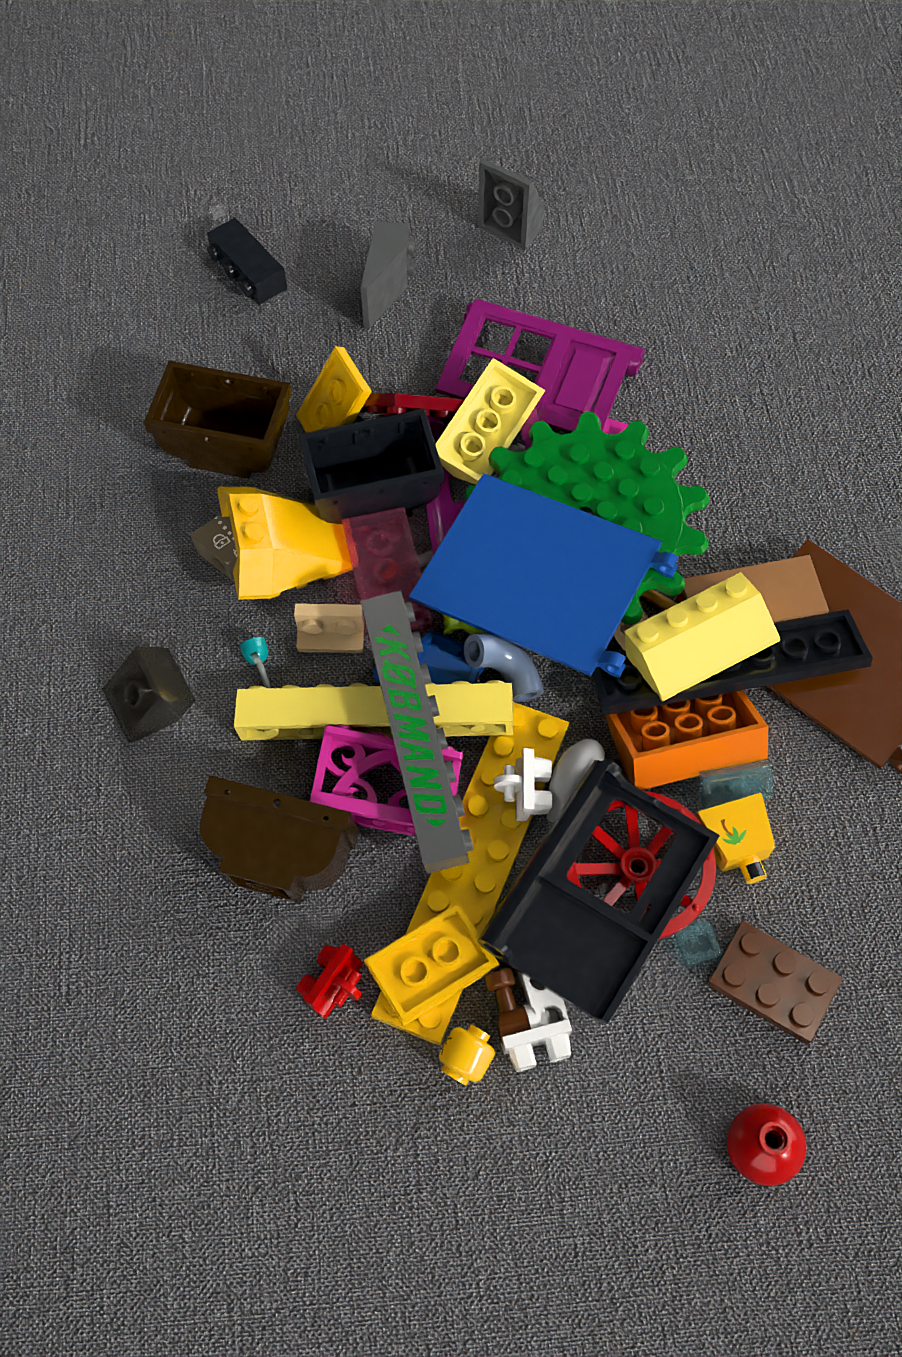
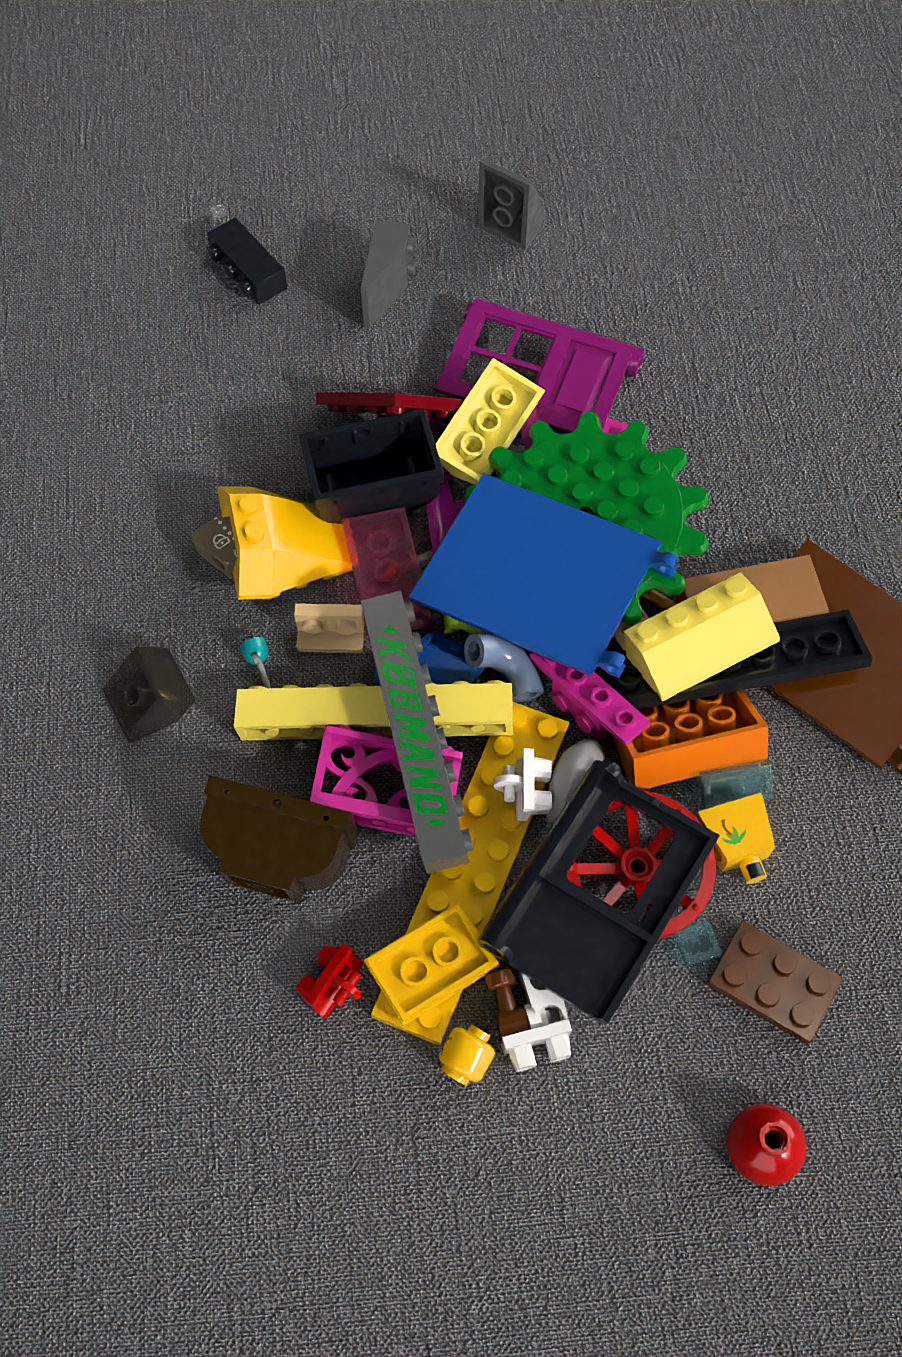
(218, 418): dark brown container -> none
(335, 394): yellow tile -> none
(592, 702): none -> dark pink bracket

